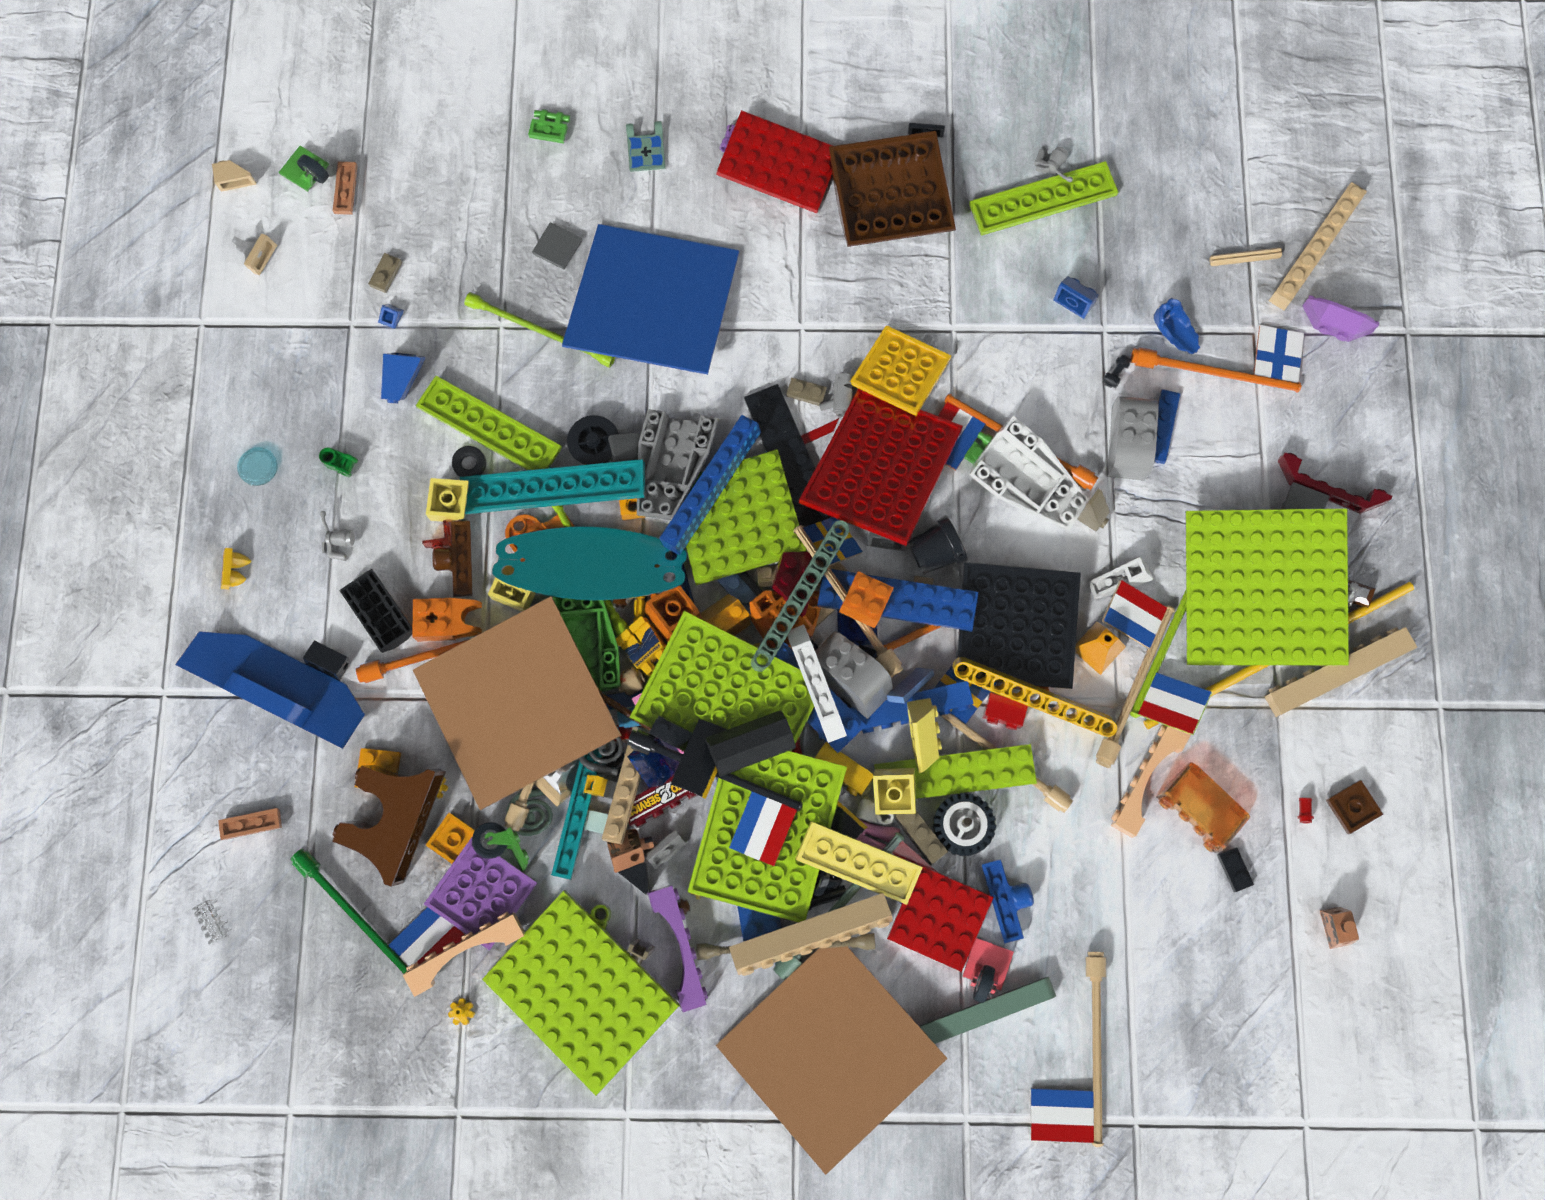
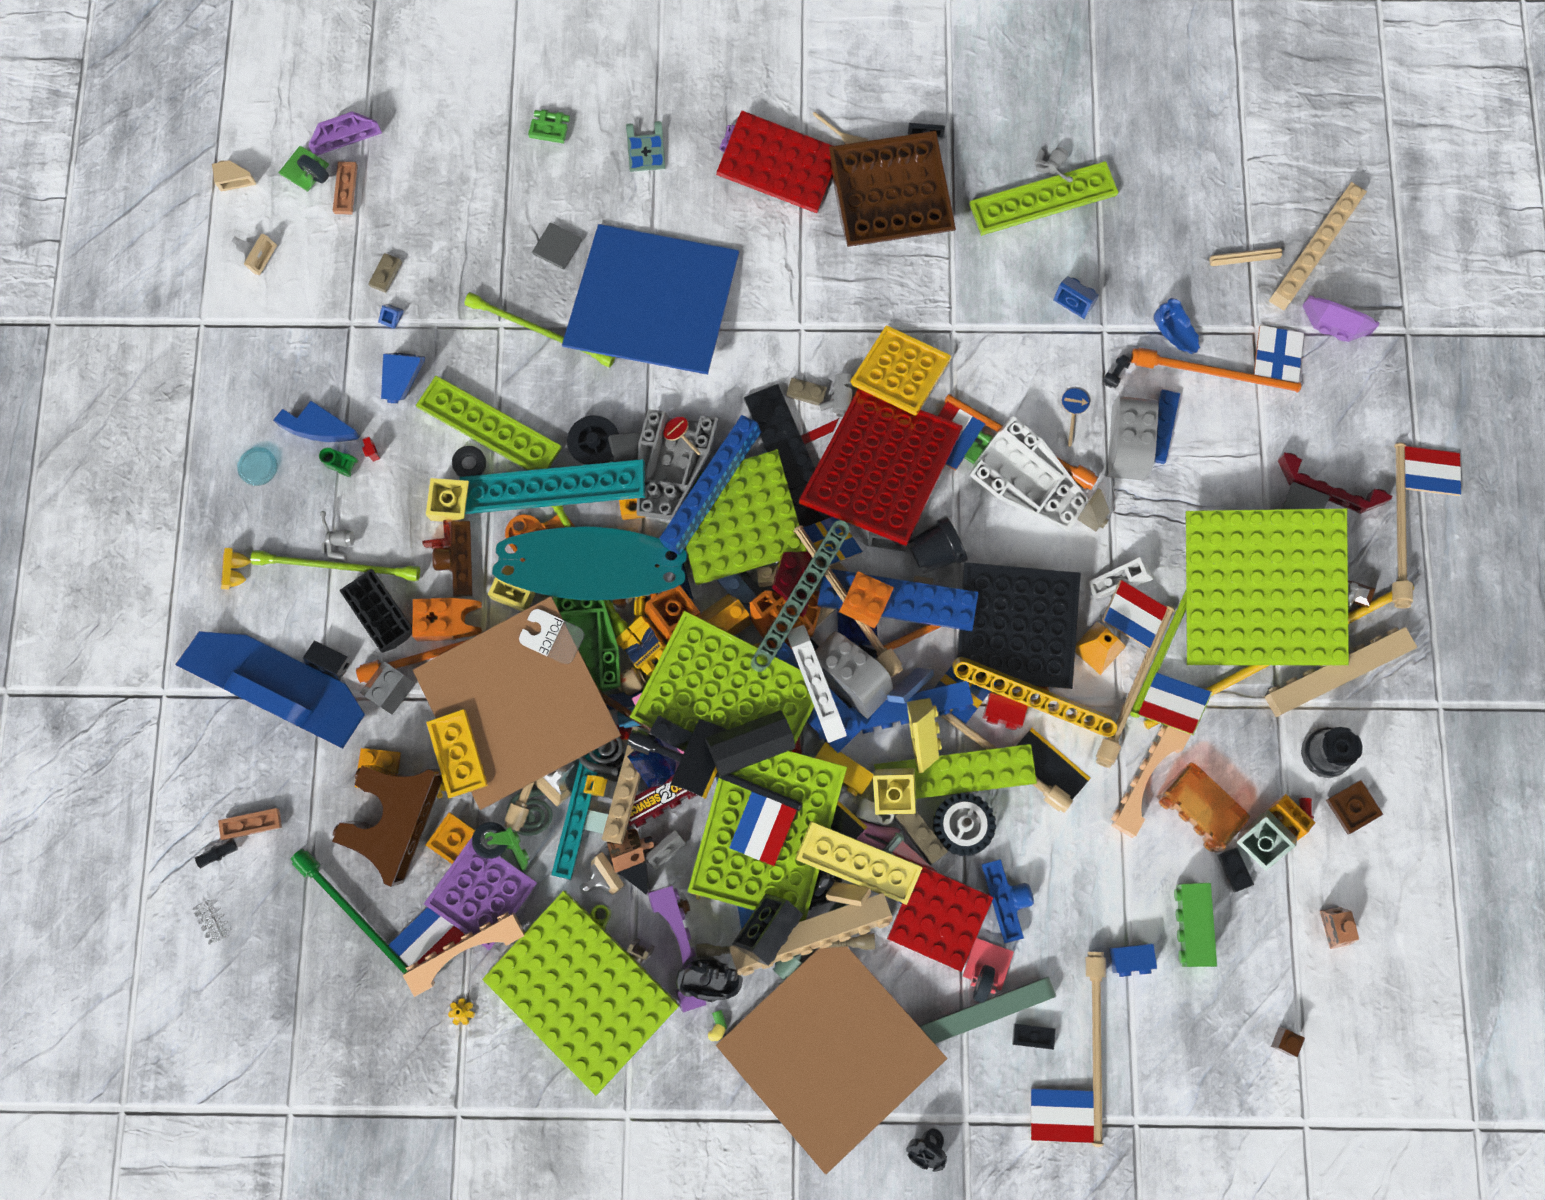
(216, 853): none -> black pin
(260, 557): none -> lime hose
(316, 425): none -> blue slope
(342, 132): none -> medium lavender wedge
(370, 449): none -> red plate
(387, 687): none -> dark grey slope
(457, 753): none -> yellow plate
(557, 637): none -> piece
(602, 877): none -> piece
(676, 429): none -> red piece
(719, 1028): none -> arm
(723, 981): none -> black piece
(767, 929): none -> black slope
(847, 139): none -> tan piece
(848, 894): none -> tan tile
(926, 1153): none -> black tile
(1033, 1036): none -> black plate
(1053, 766): none -> black sticker
(1074, 402): none -> blue piece
(1133, 958): none -> blue brick
(1195, 925): none -> bright green slope
(1266, 840): none -> sand green brick
(1288, 1042): none -> reddish brown brick
(1292, 816): none -> light orange brick
(1331, 751): none -> black piece
(1425, 472): none -> flag

